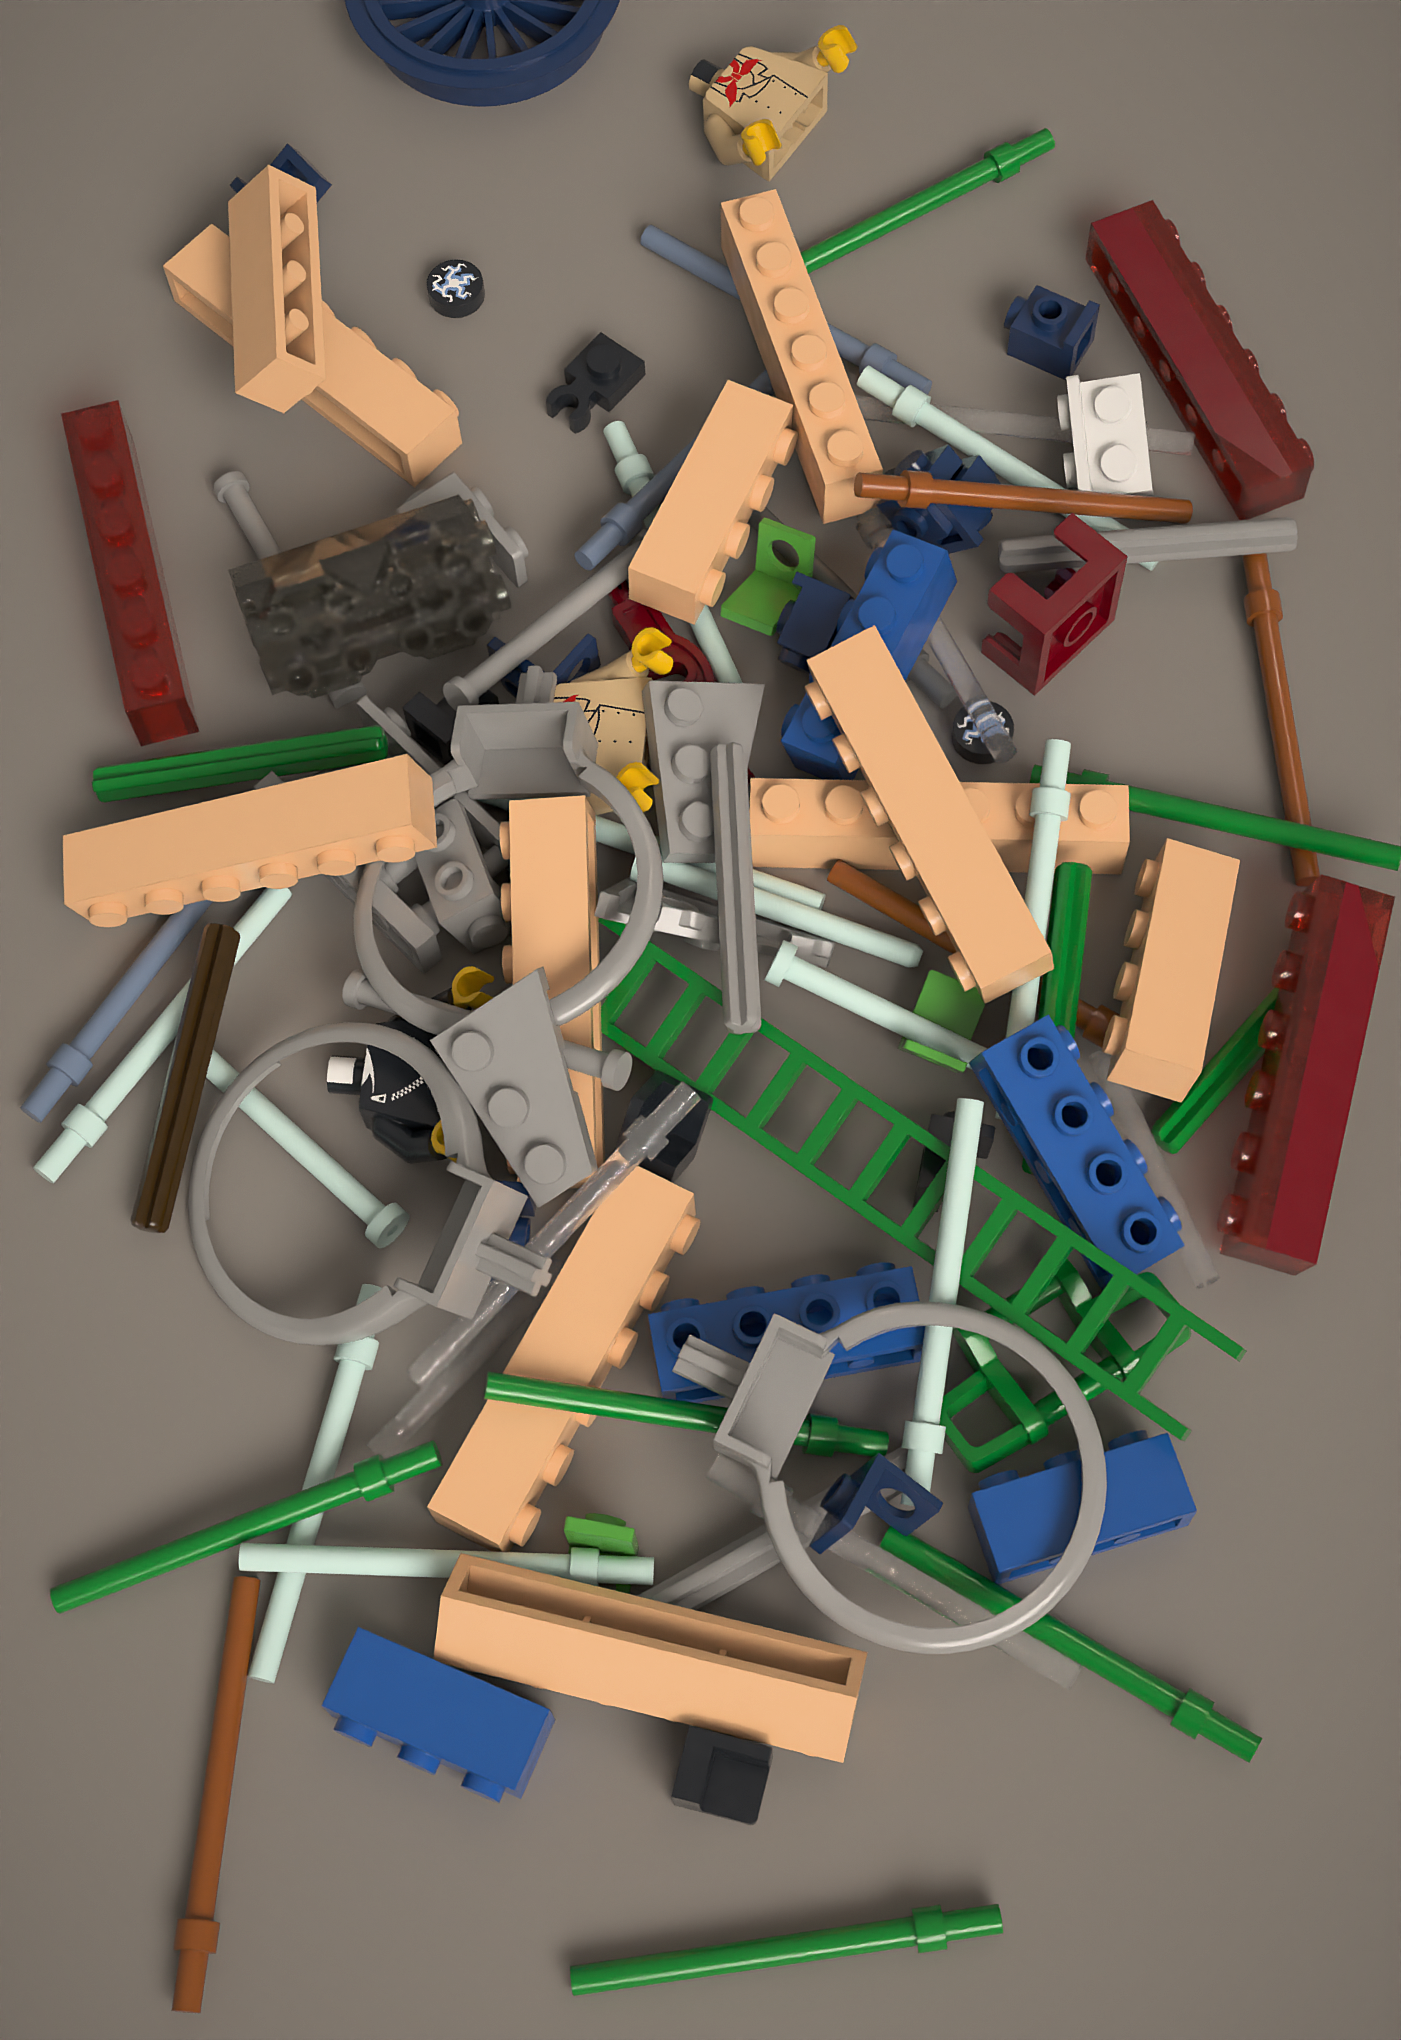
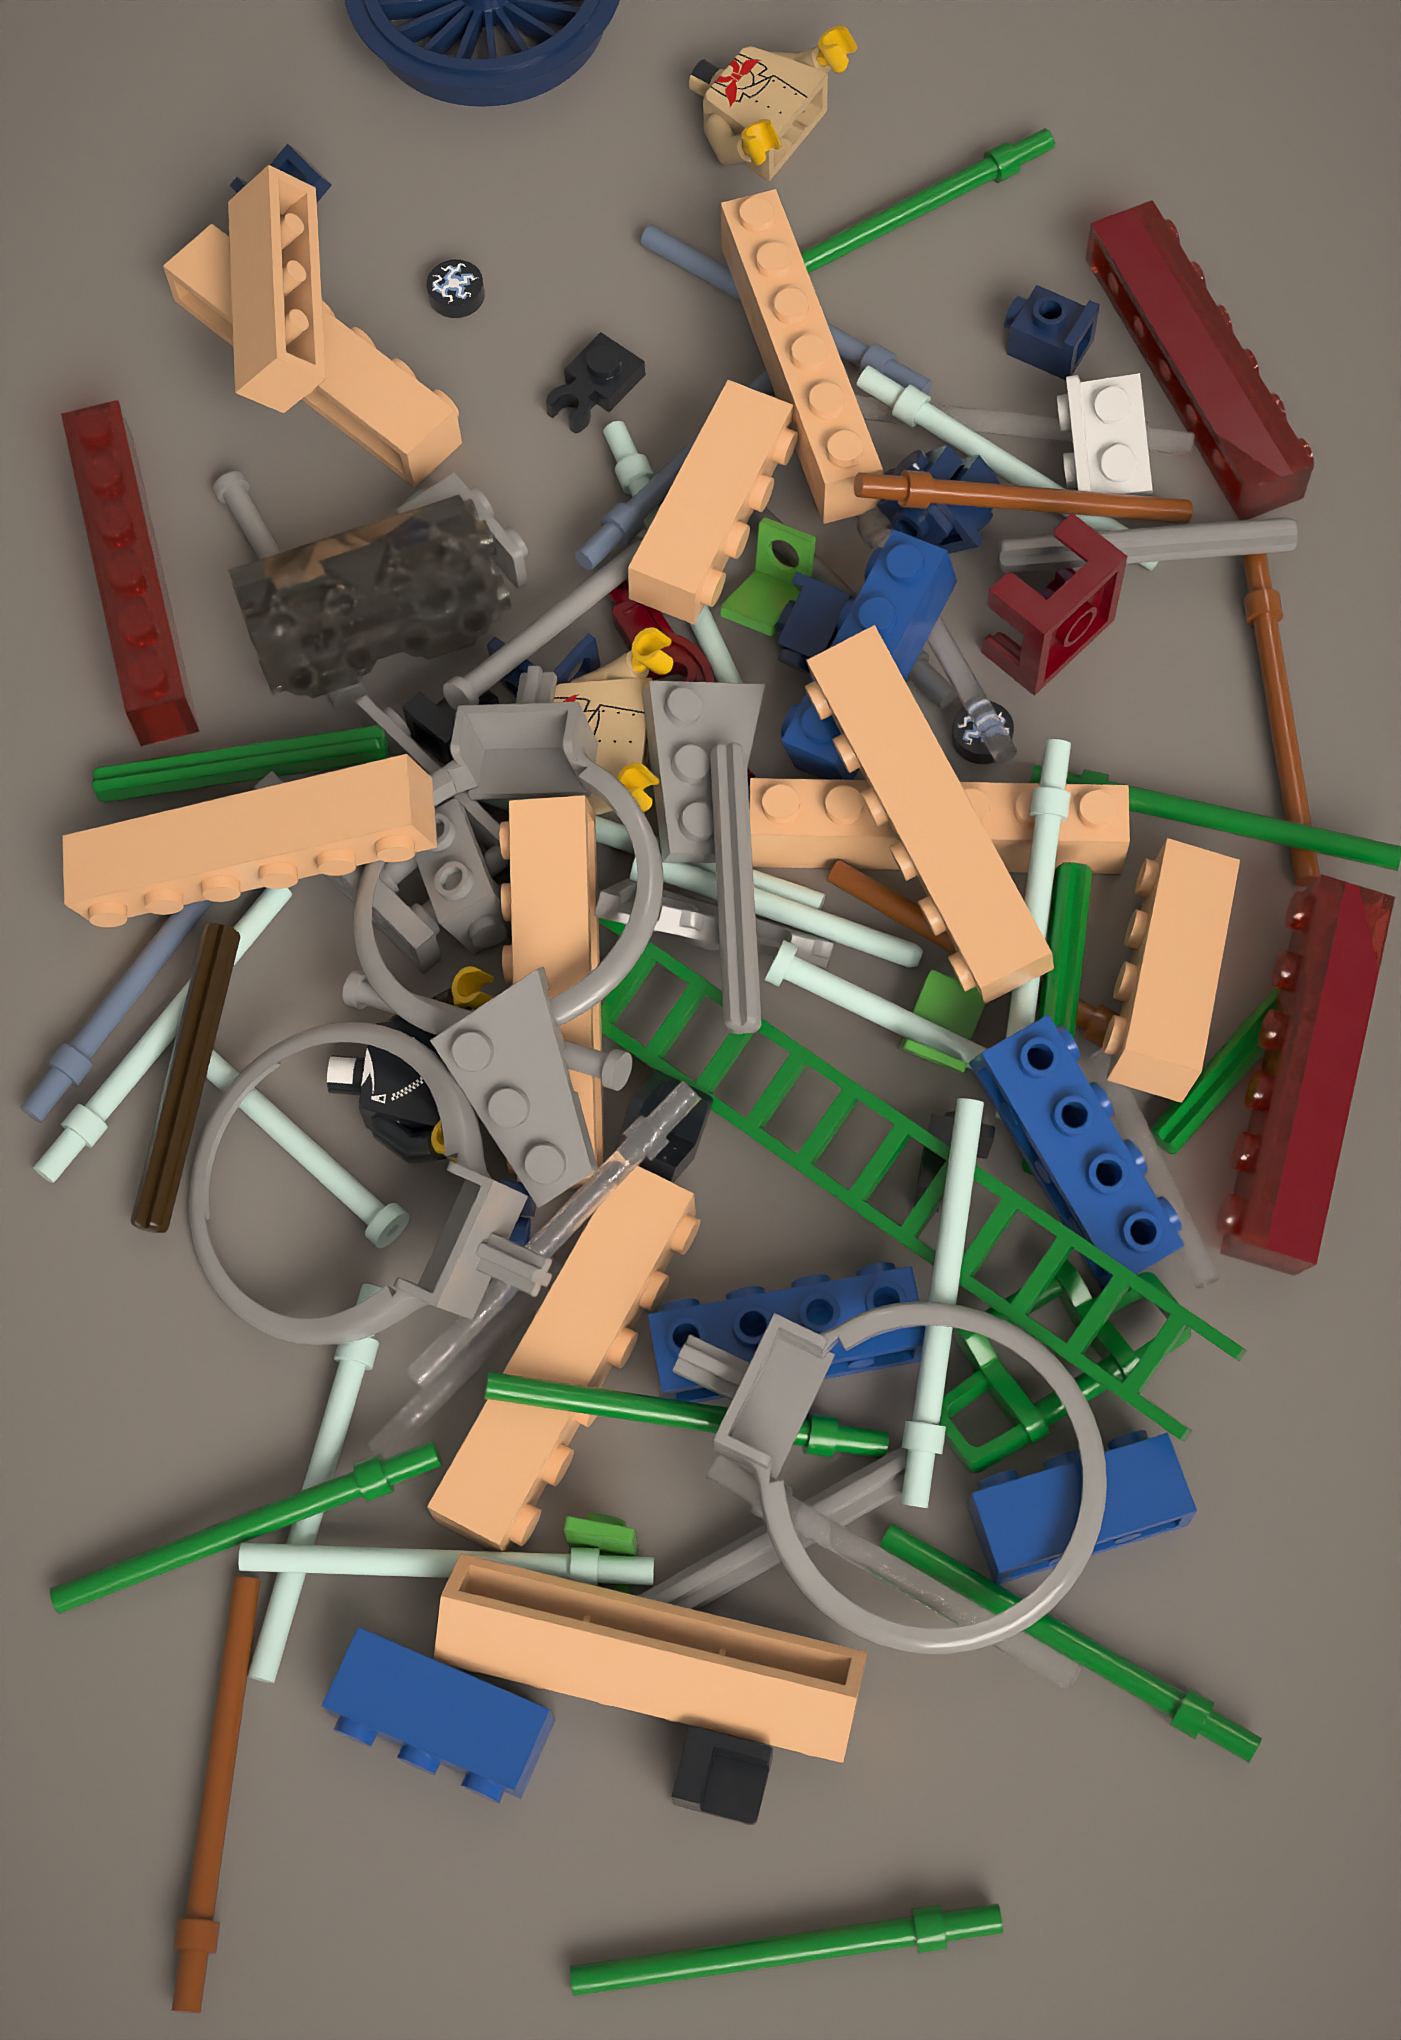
(851, 1494): dark blue bracket -> none

